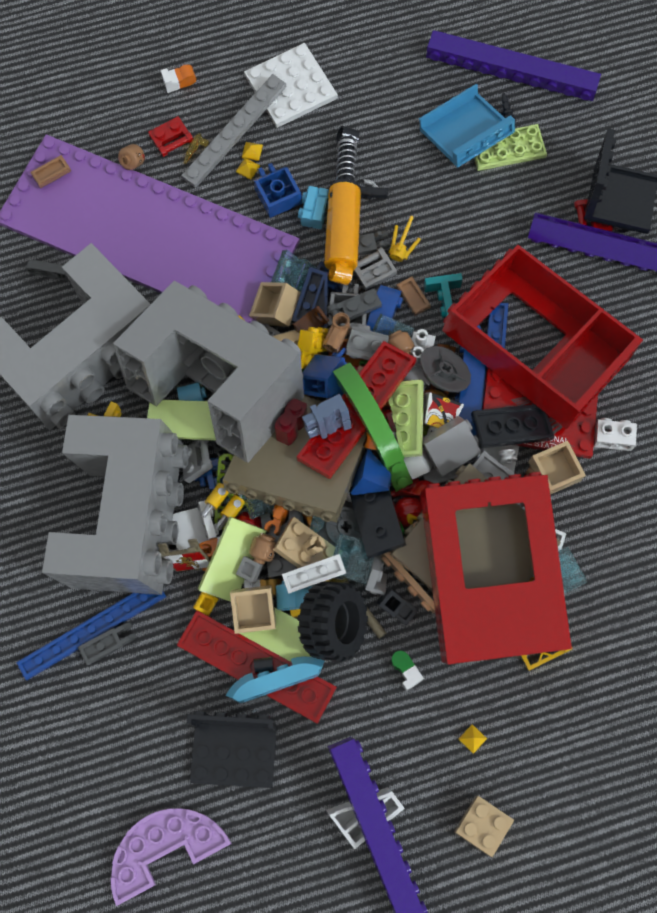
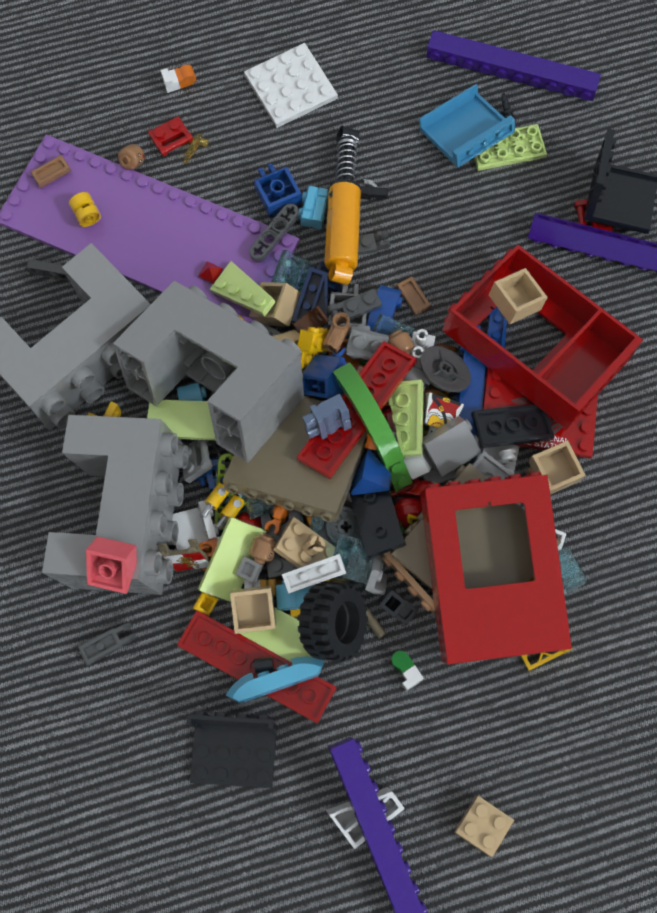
(84, 209): none -> yellow wheel
(88, 630): blue tile -> none
(110, 564): none -> coral slope
(157, 837): lavender plate -> none
(210, 272): none -> red slope
(234, 131): light grey plate -> none
(242, 290): none -> yellowish green wing
(248, 168): yellow slope -> none
(252, 151): yellow slope -> none
(273, 232): none -> dark grey beam
(290, 422): dark red brick -> none
(377, 272): light grey plate -> none
(398, 252): yellow plant -> none
(442, 285): teal bracket -> none
(472, 738): yellow slope -> none
(517, 296): none -> tan piece
(615, 434): white brick -> none

